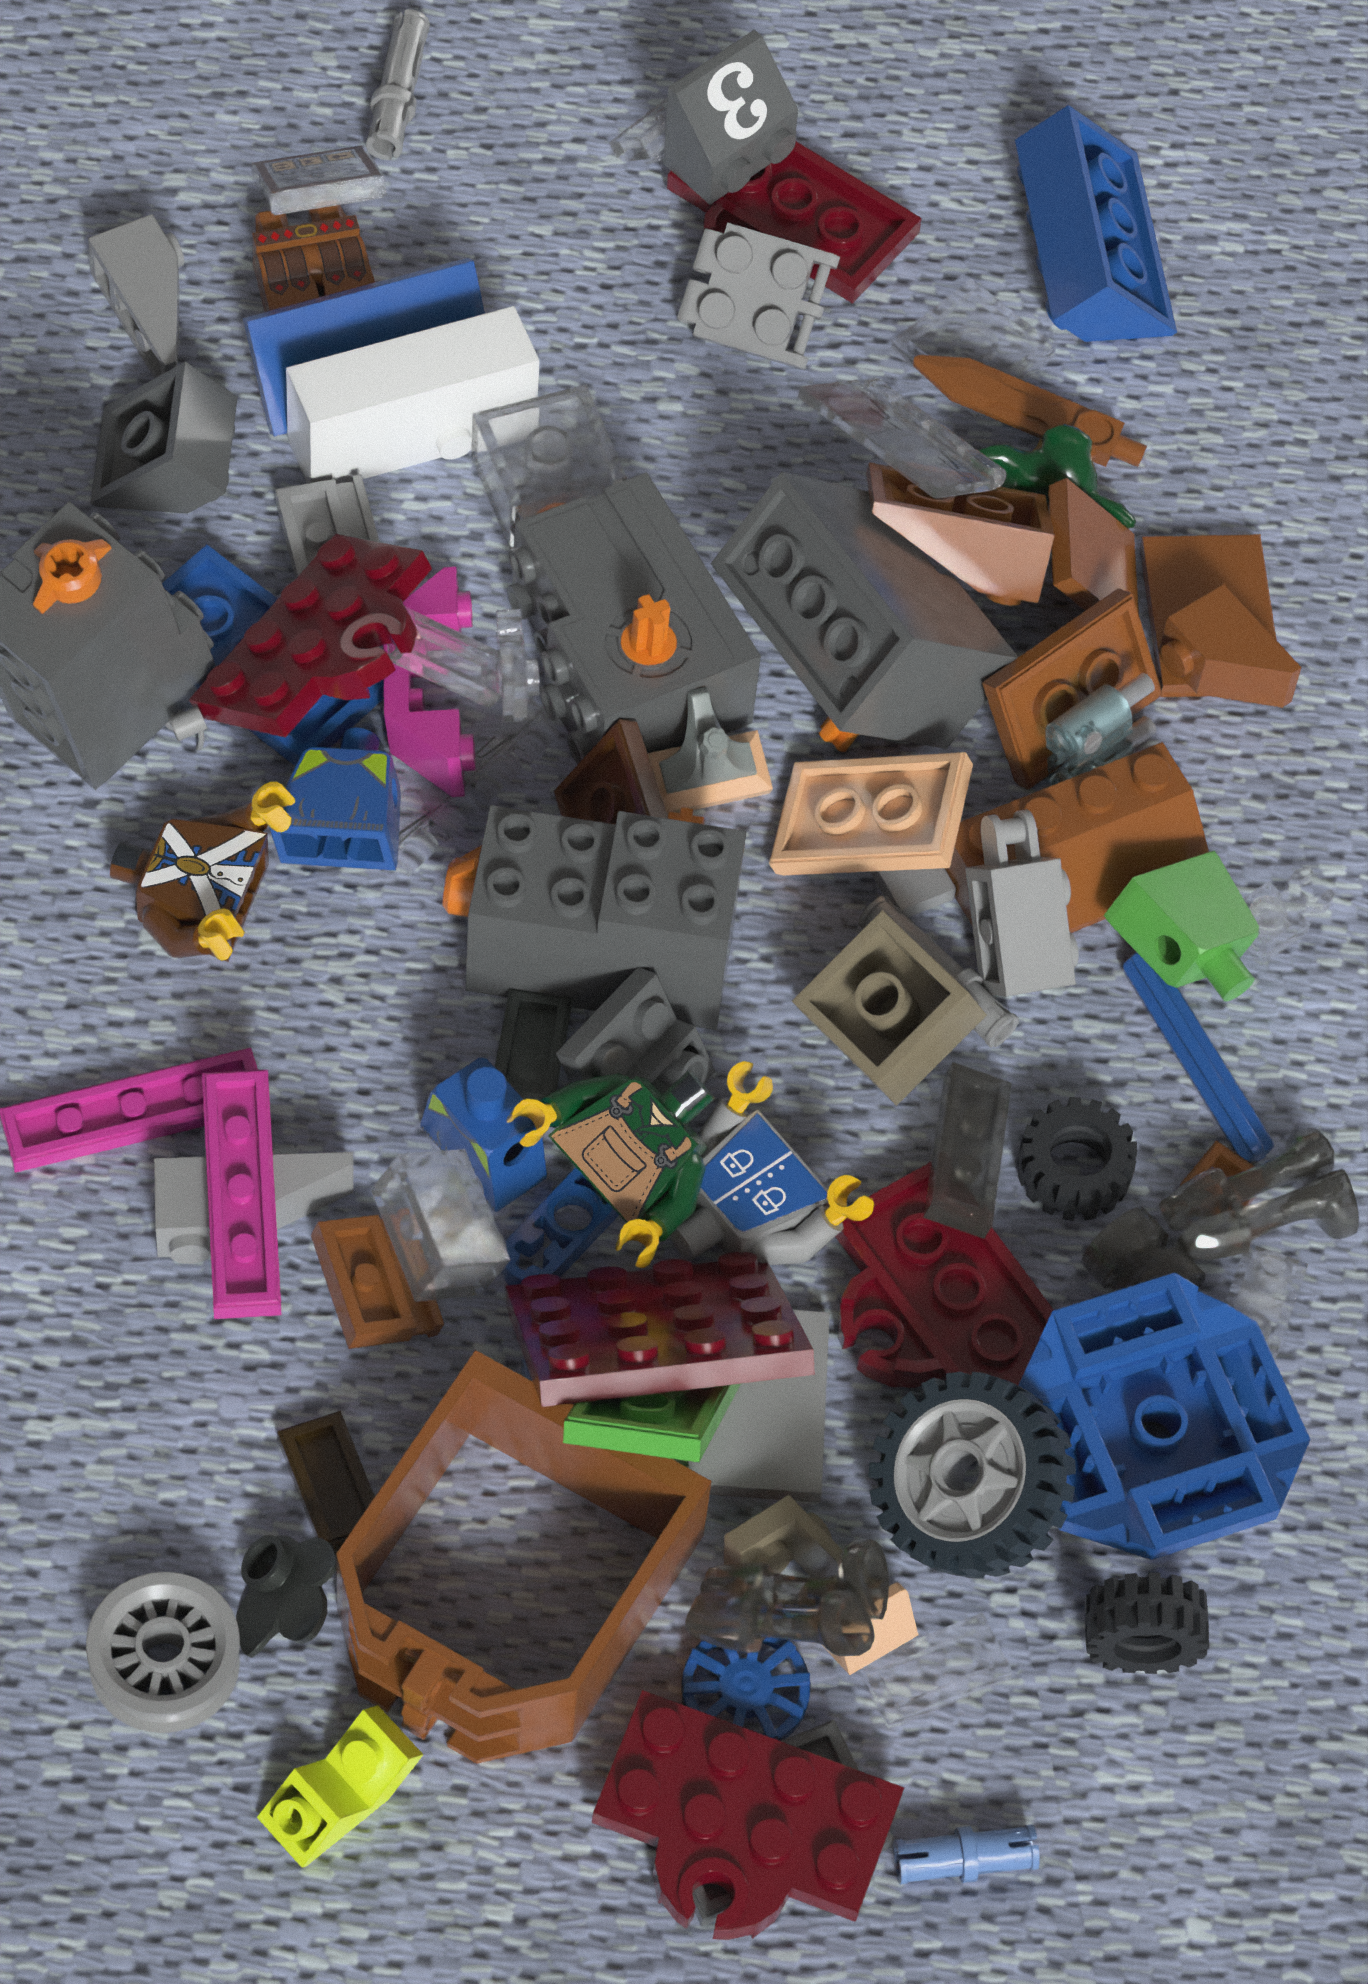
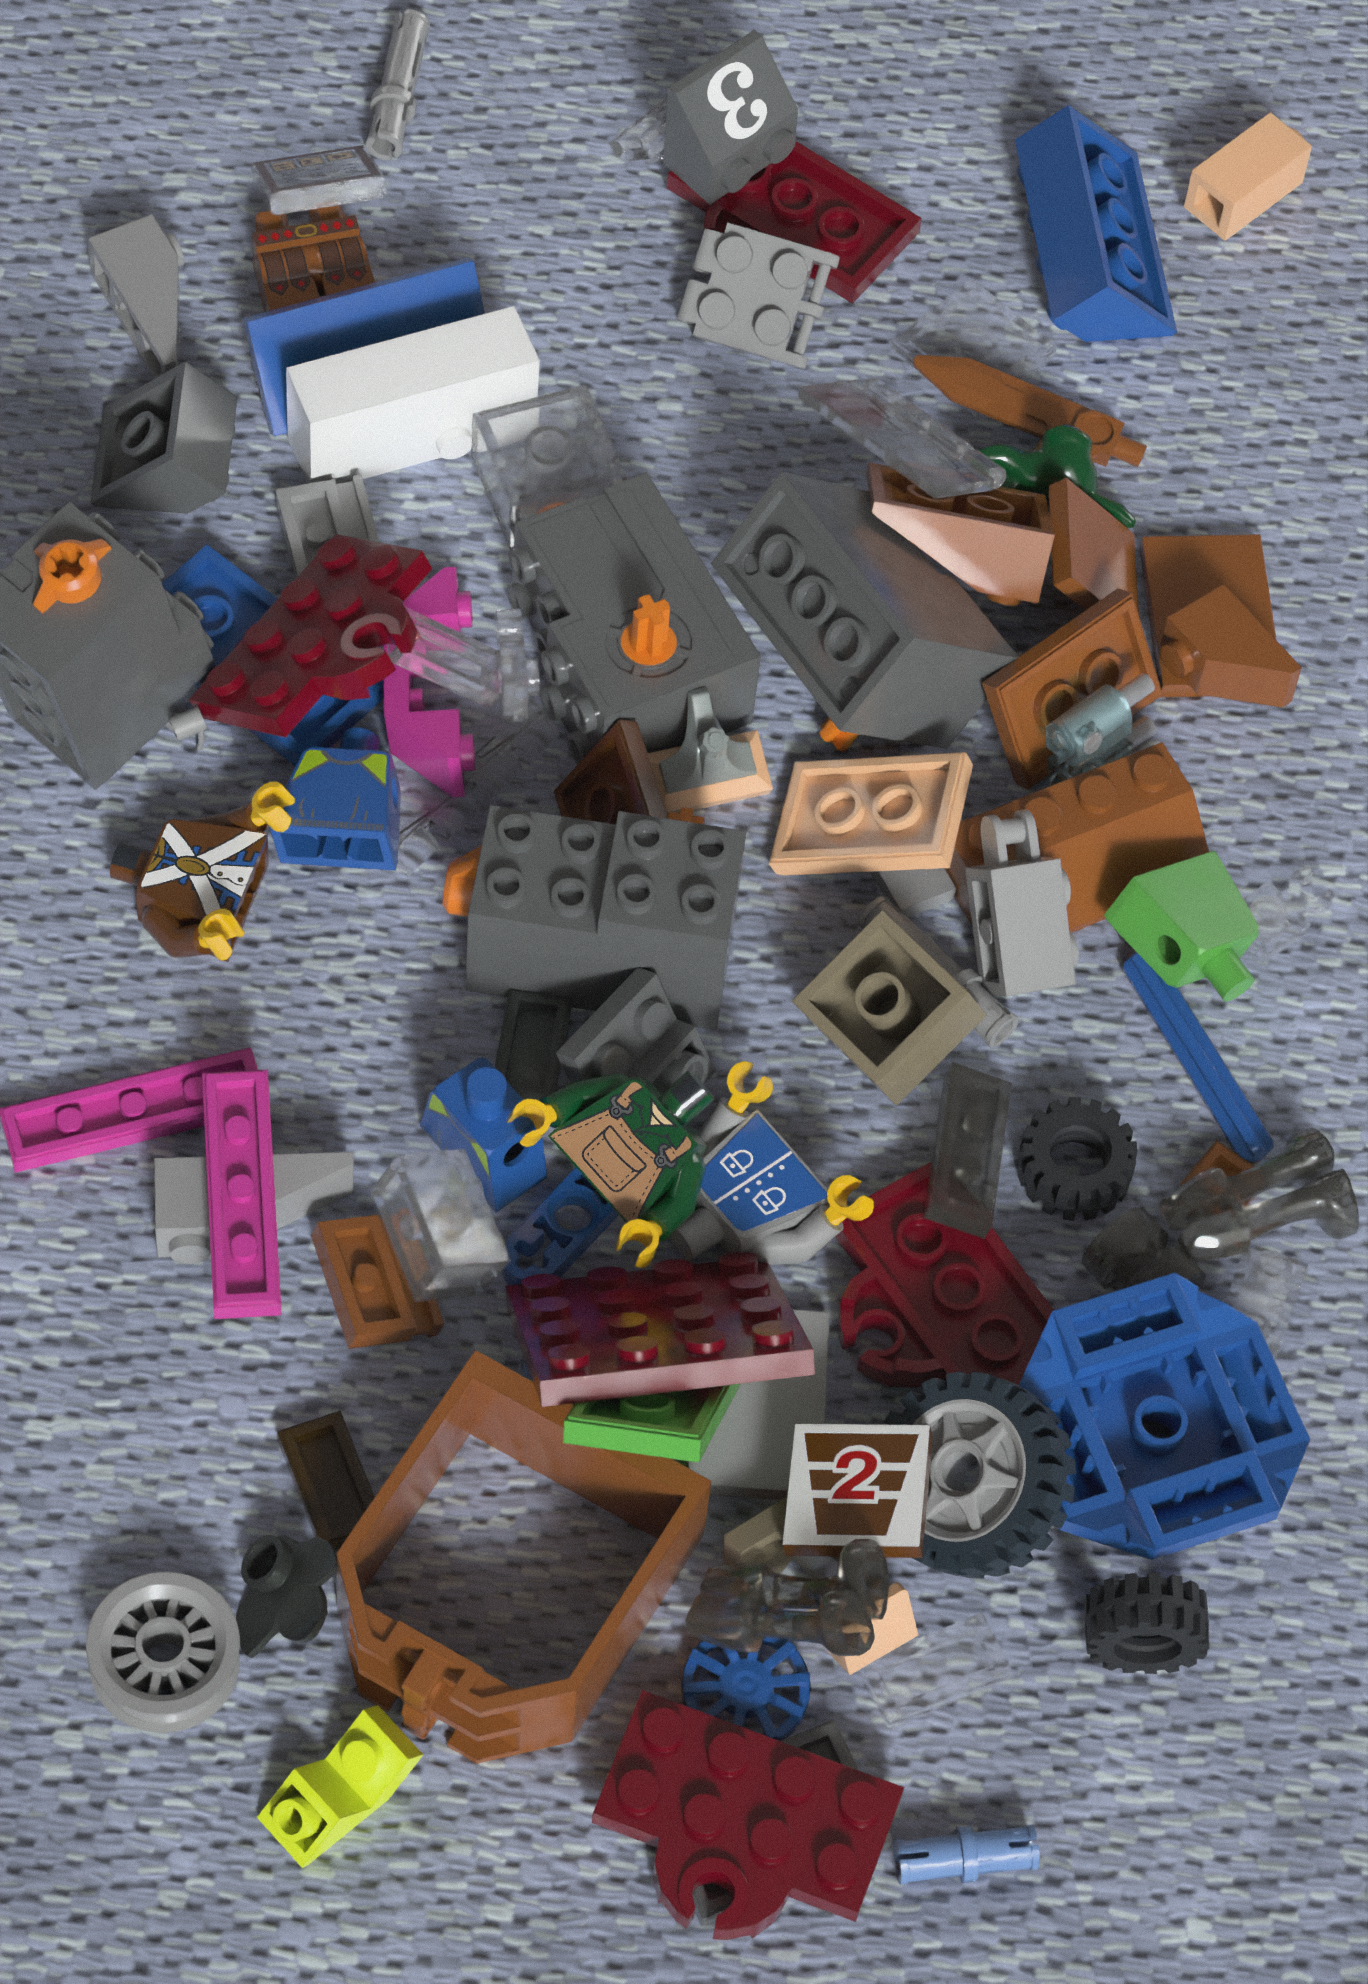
(858, 1486): none -> tile
(1247, 176): none -> light nougat brick

